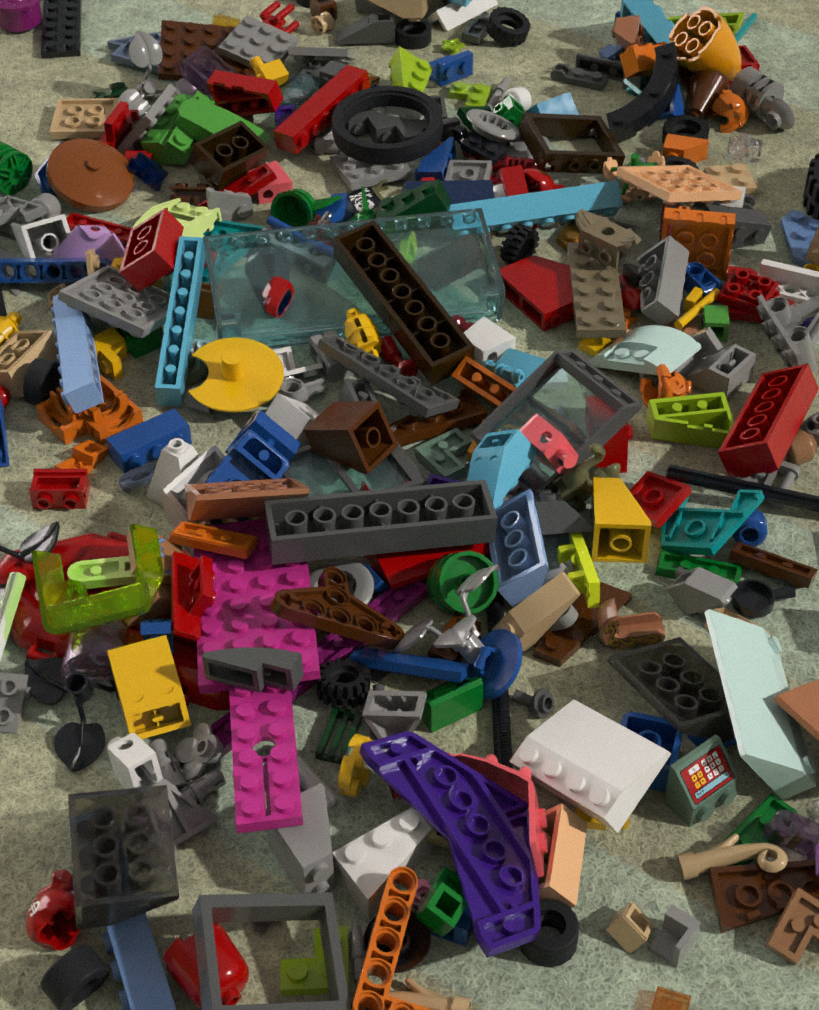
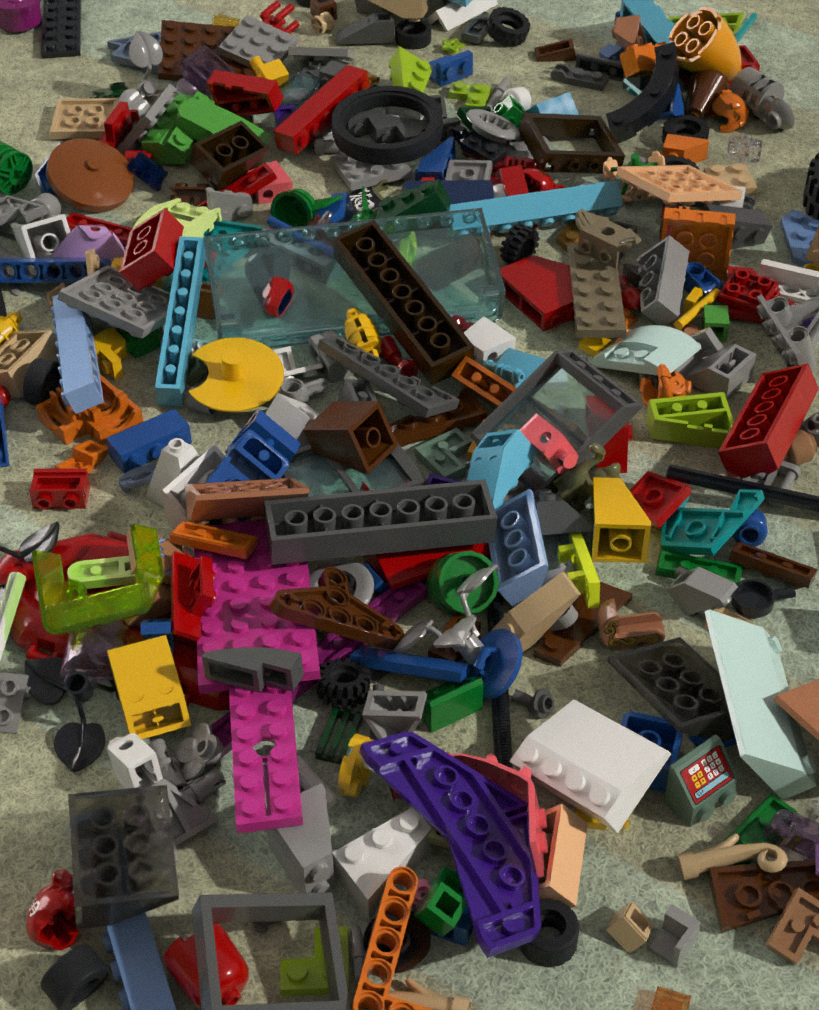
(556, 51): none -> reddish brown slope

